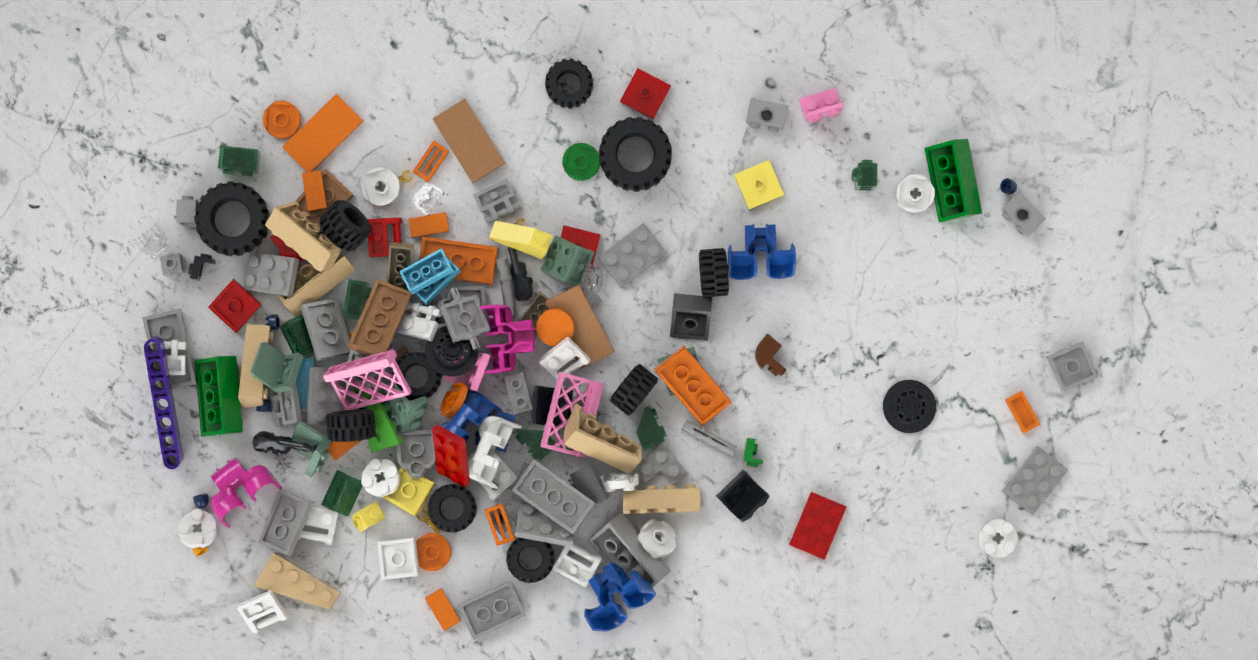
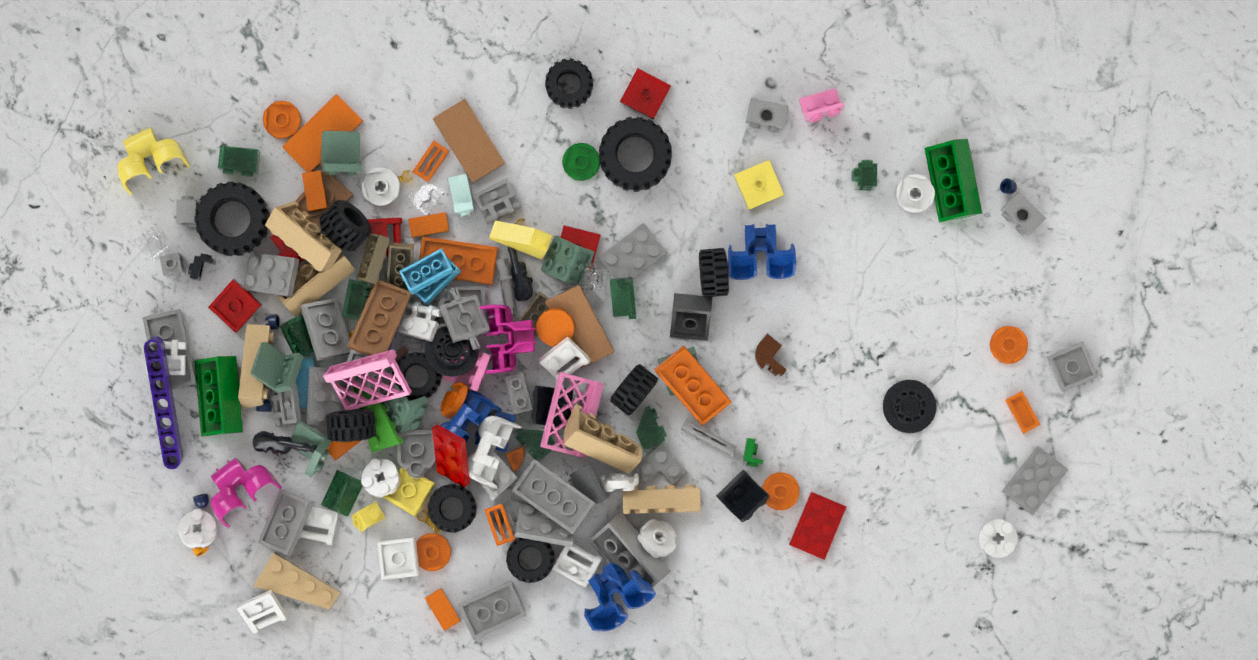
(141, 146): none -> light yellow piece
(340, 152): none -> sand green bracket
(373, 258): none -> dark tan piece
(461, 195): none -> light aqua bracket
(516, 458): none -> orange tile
(623, 297): none -> clear green panel
(782, 491): none -> orange tile
(1008, 344): none -> orange tile

